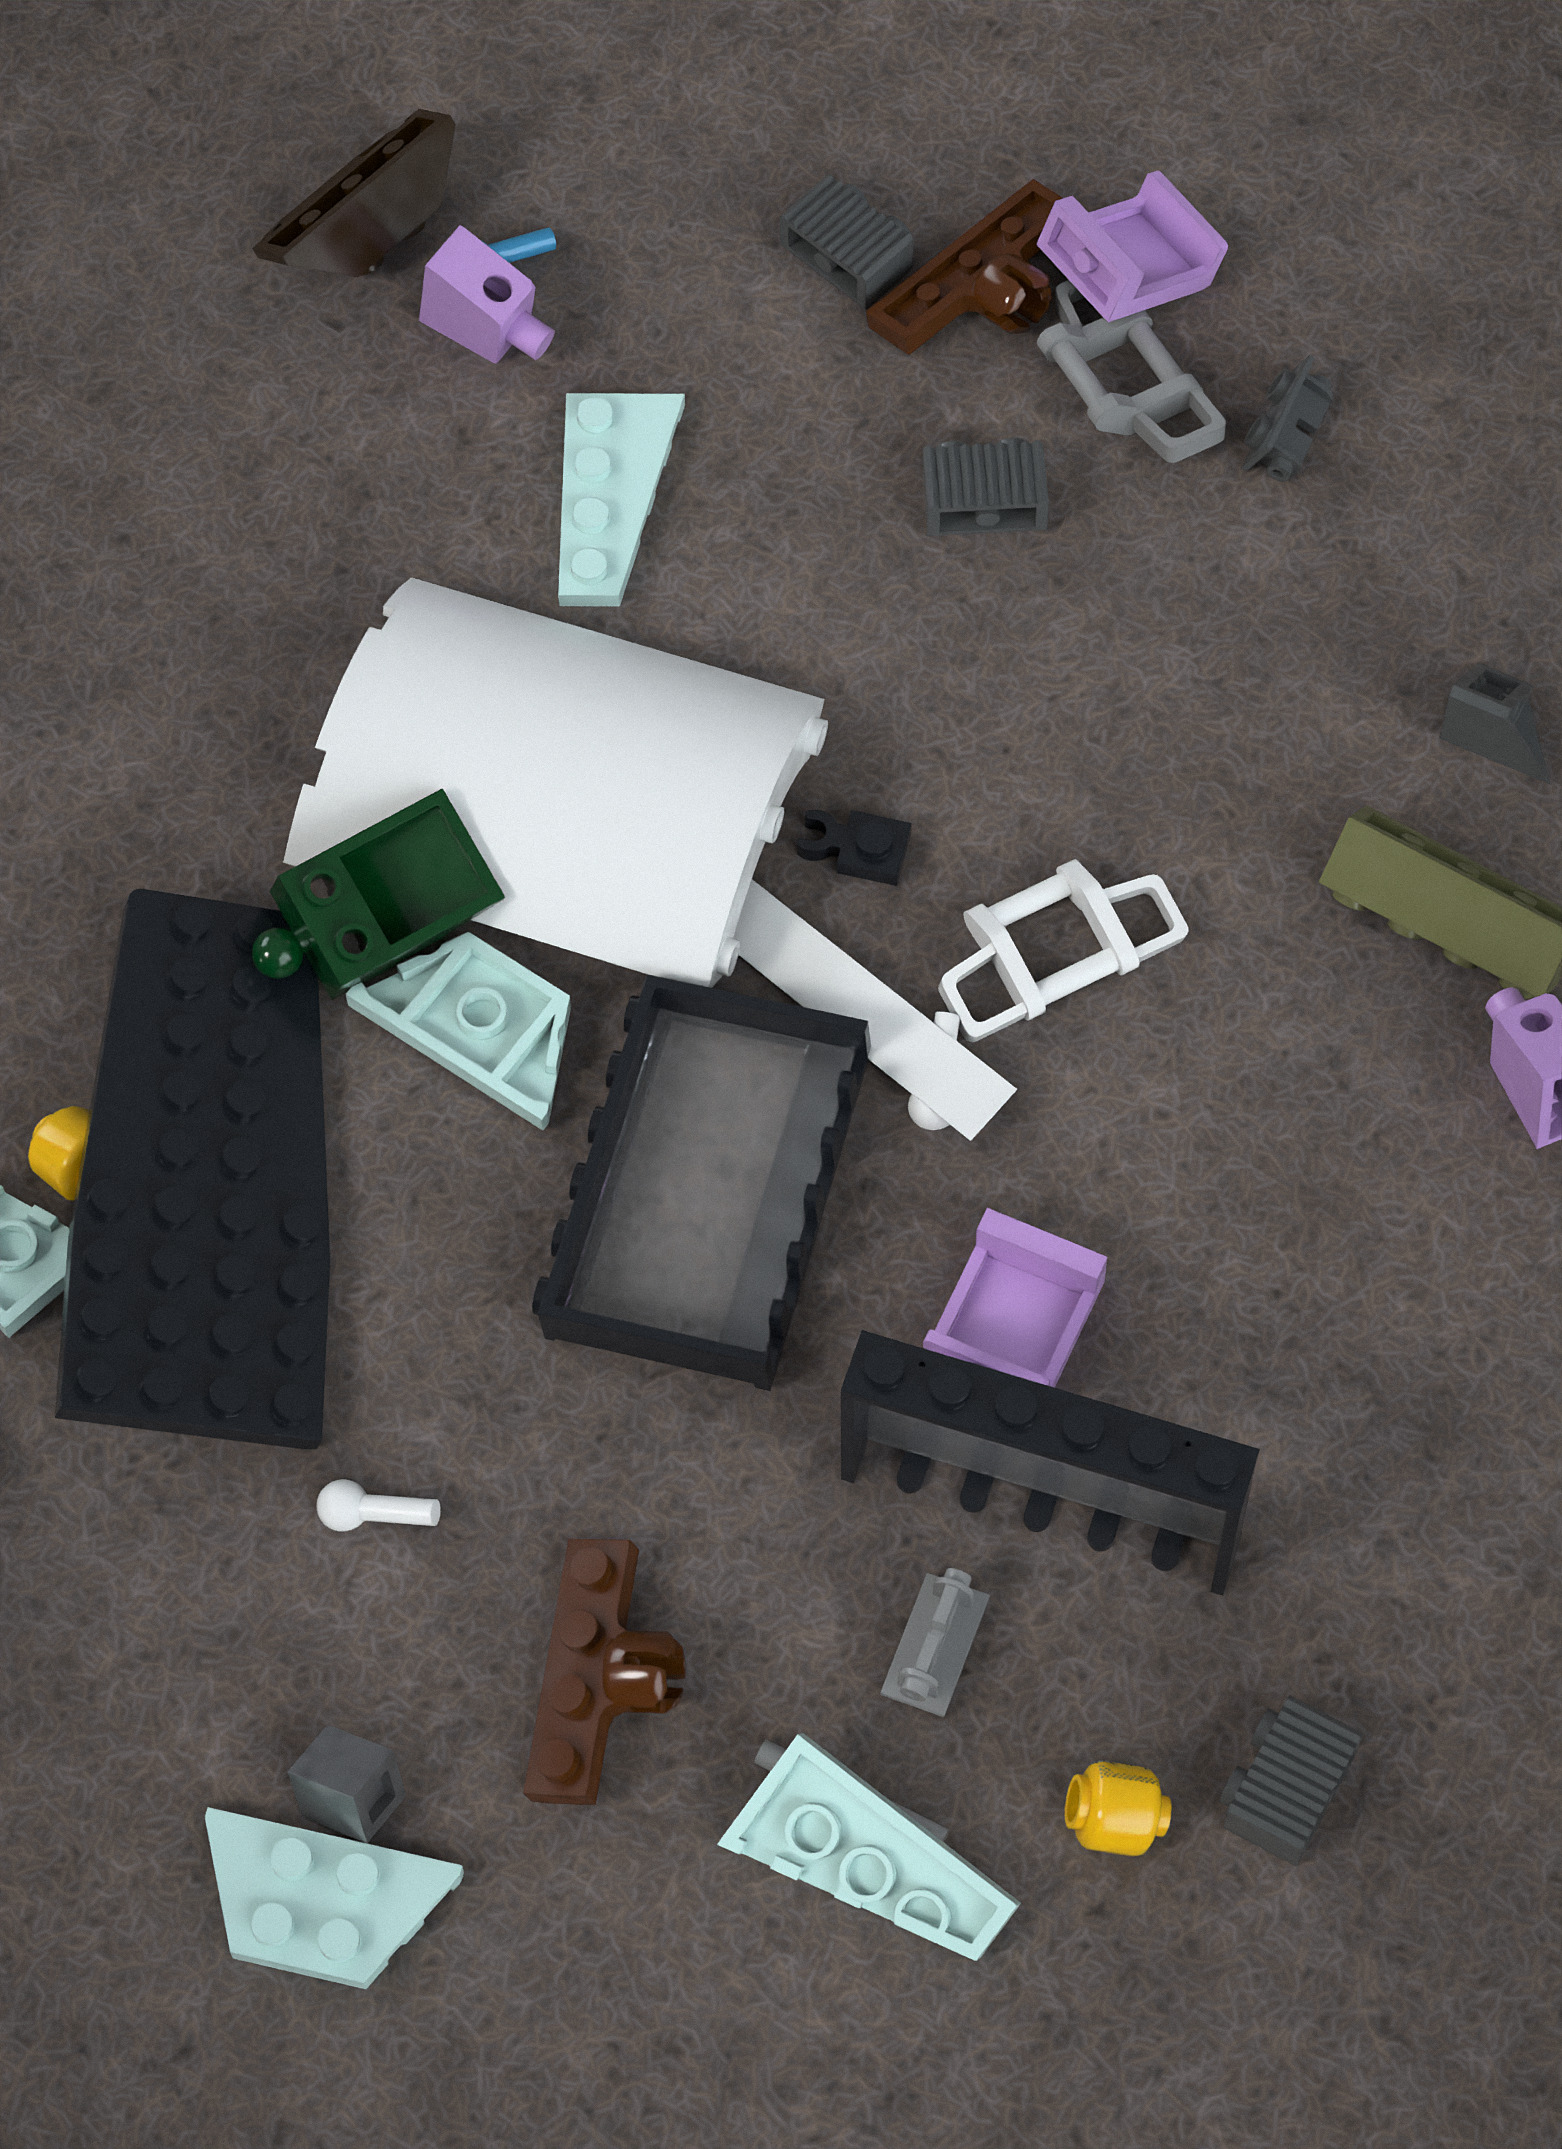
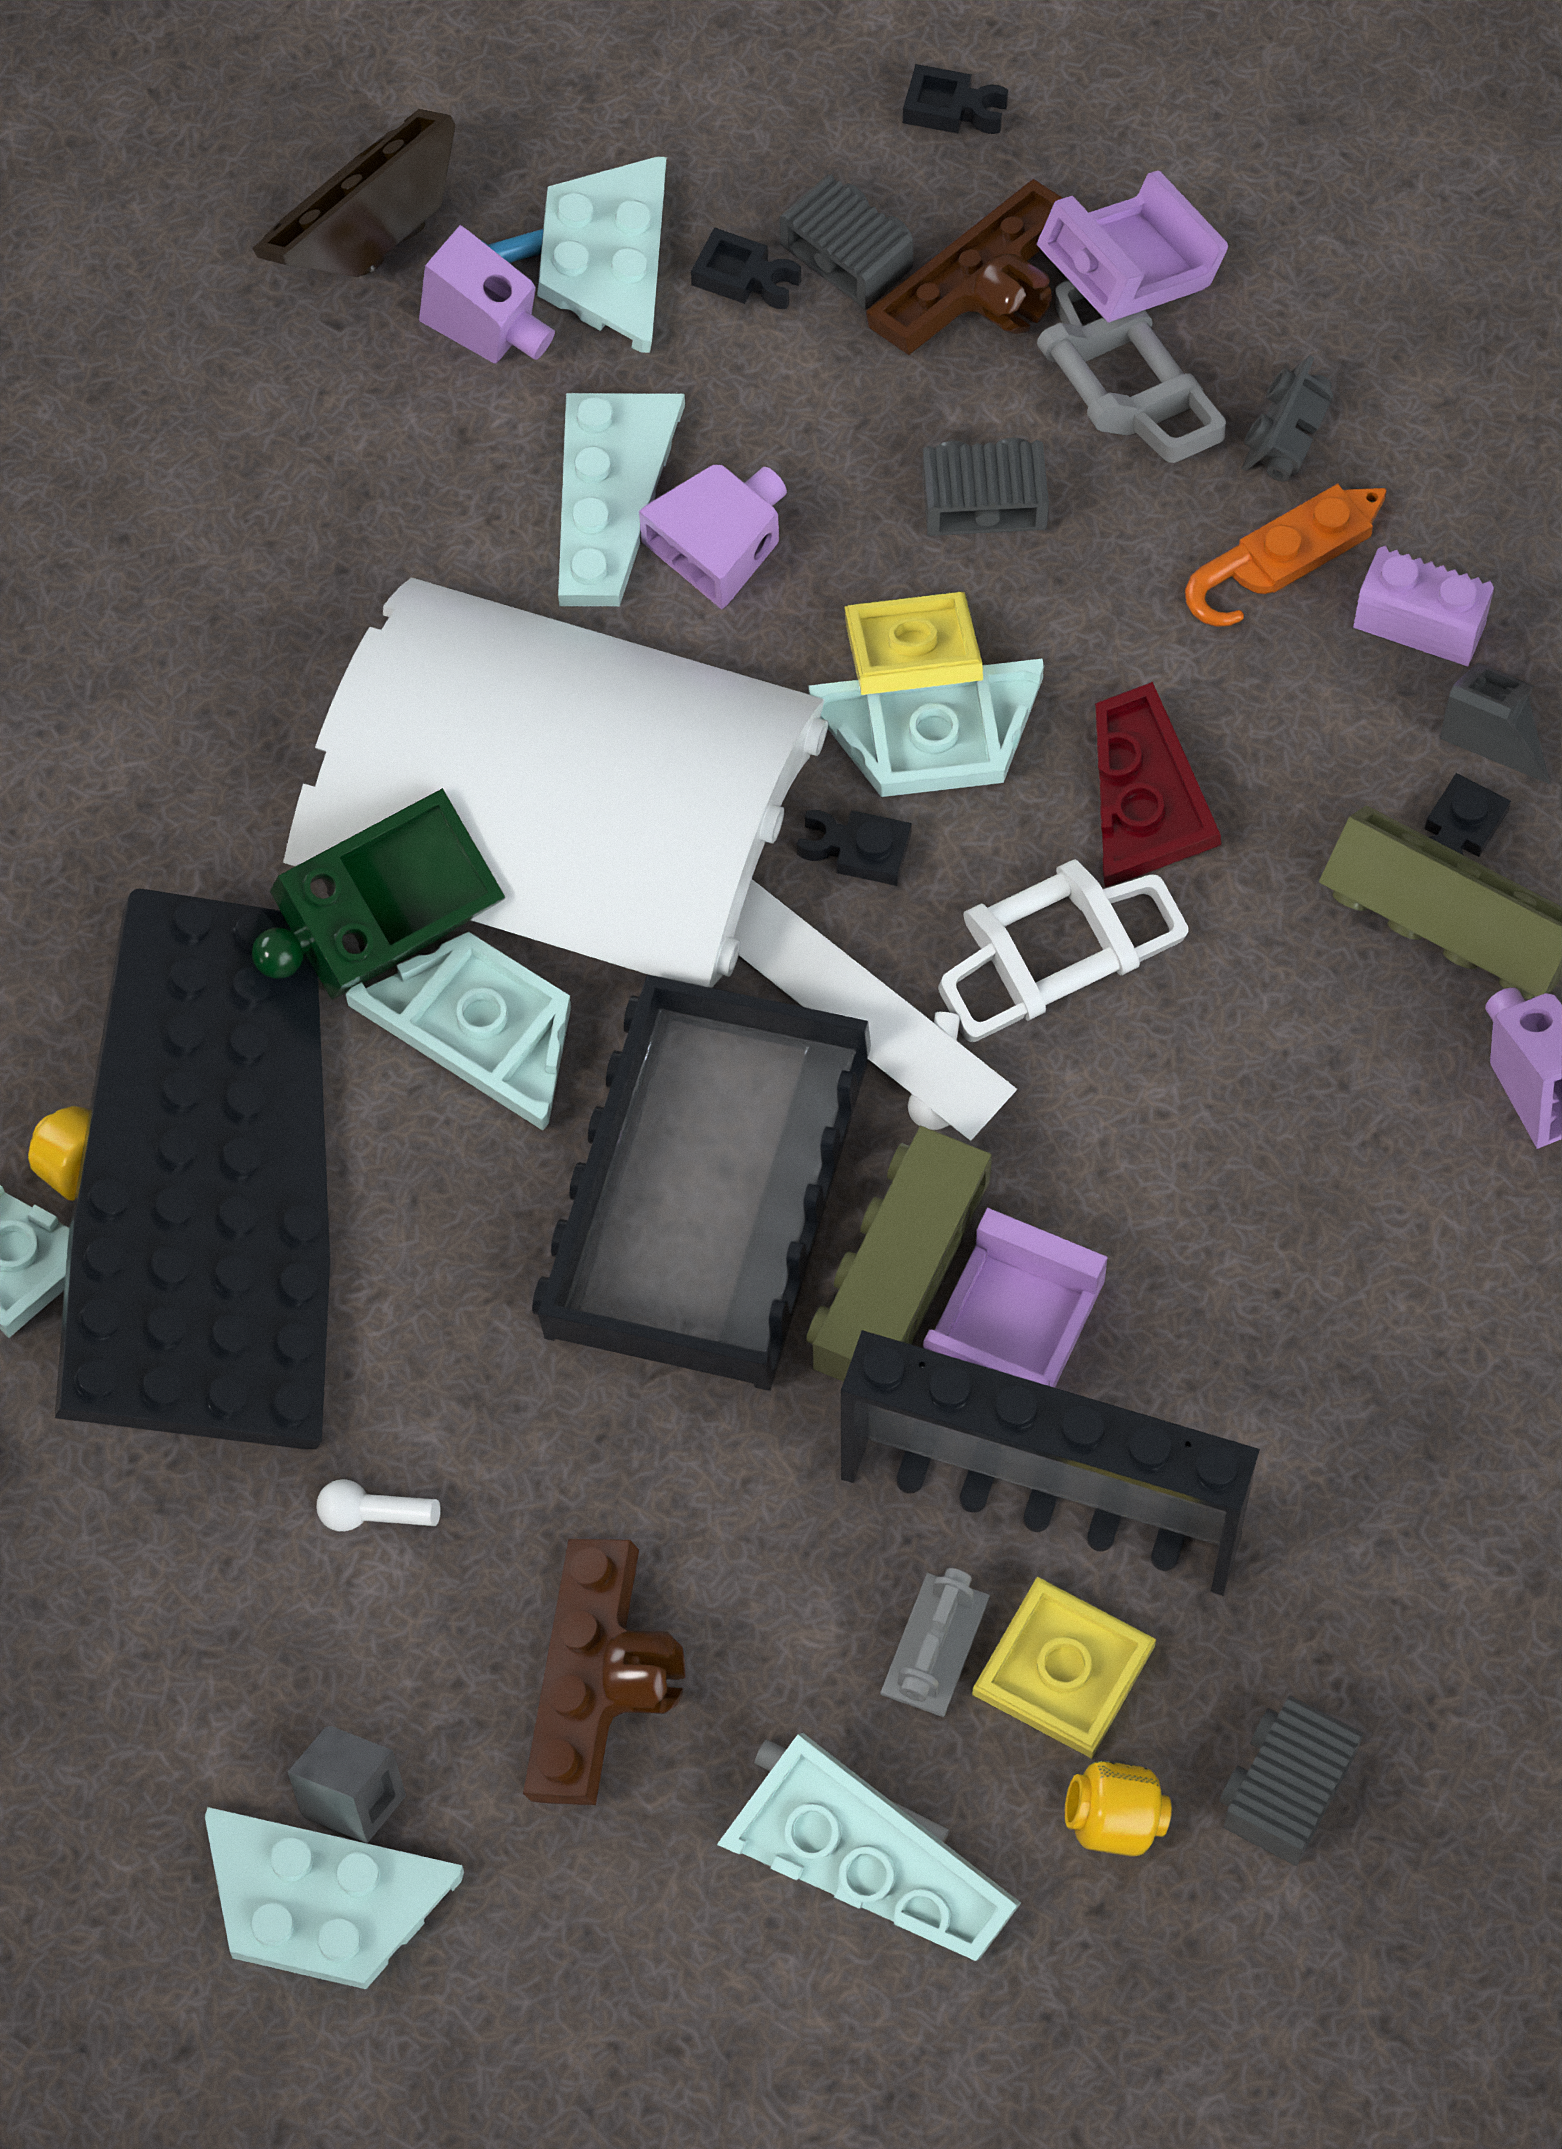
(605, 248): none -> light aqua wing
(715, 528): none -> lavender torso
(738, 266): none -> black plate
(904, 1248): none -> olive brick
(913, 643): none -> light yellow tile
(934, 733): none -> light aqua wing
(945, 99): none -> black plate
(1064, 1667): none -> light yellow tile
(1147, 789): none -> dark red wing
(1287, 548): none -> orange plate
(1423, 606): none -> lavender brick
(1466, 816): none -> black plate

